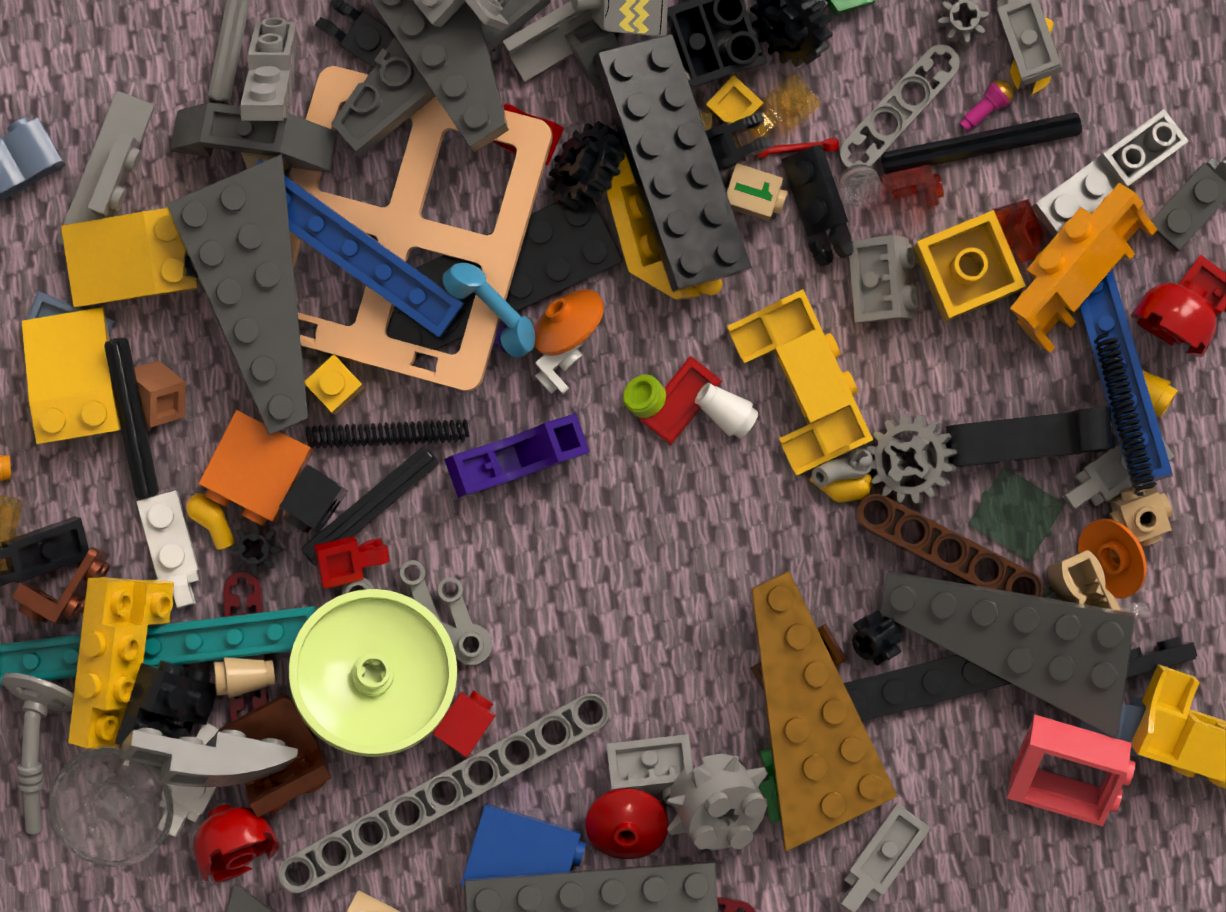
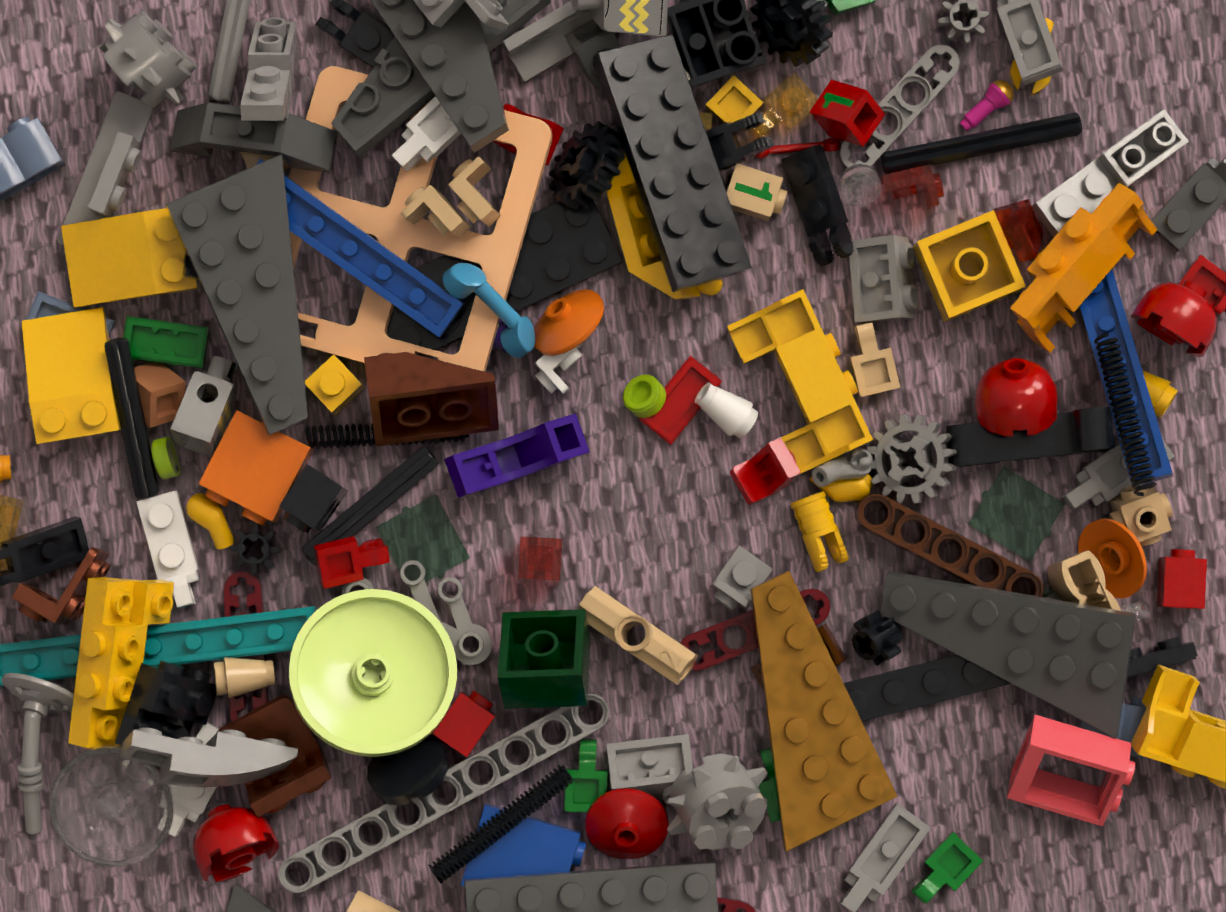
(146, 59): none -> light grey brick
(165, 458): none -> lime tile
(167, 342): none -> green plate
(202, 424): none -> light grey torso
(408, 773): none -> black tile
(424, 536): none -> clear green piece
(426, 135): none -> white hinge
(427, 398): none -> copper slope
(443, 213): none -> tan bracket
(473, 203): none -> tan bracket
(502, 824): none -> black axle
(540, 558): none -> clear red brick
(544, 659): none -> dark green brick
(588, 781): none -> green plate
(656, 649): none -> tan piece
(738, 577): none -> light grey bracket
(745, 621): none -> dark red beam
(765, 472): none -> red bracket
(815, 521): none -> yellow hinge
(847, 113): none -> red brick
(874, 368): none -> tan plate
(950, 865): none -> green plate
(1016, 397): none -> red cylinder
(1182, 580): none -> red brick

